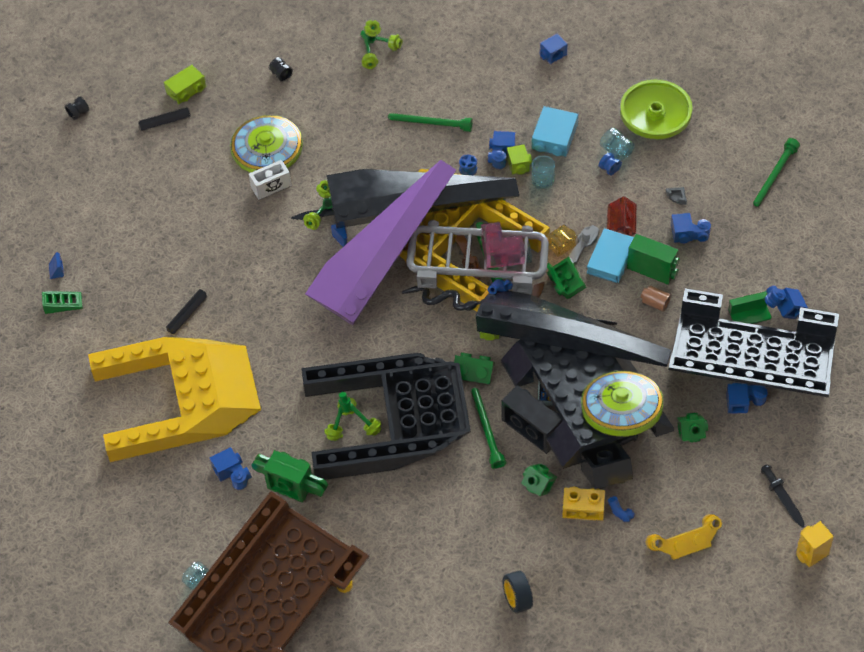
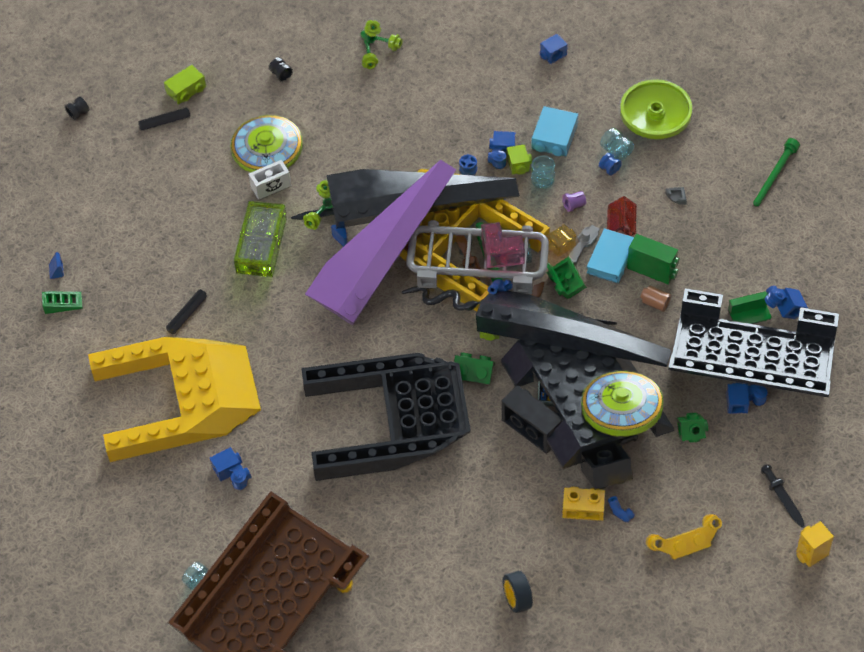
(260, 239): none -> brick
(289, 476): green brick -> none
(348, 406): plant -> none
(464, 124): green piece -> none
(496, 459): green piece -> none
(538, 479): green brick -> none
(573, 200): none -> medium lavender bush
(685, 231): blue brick -> none

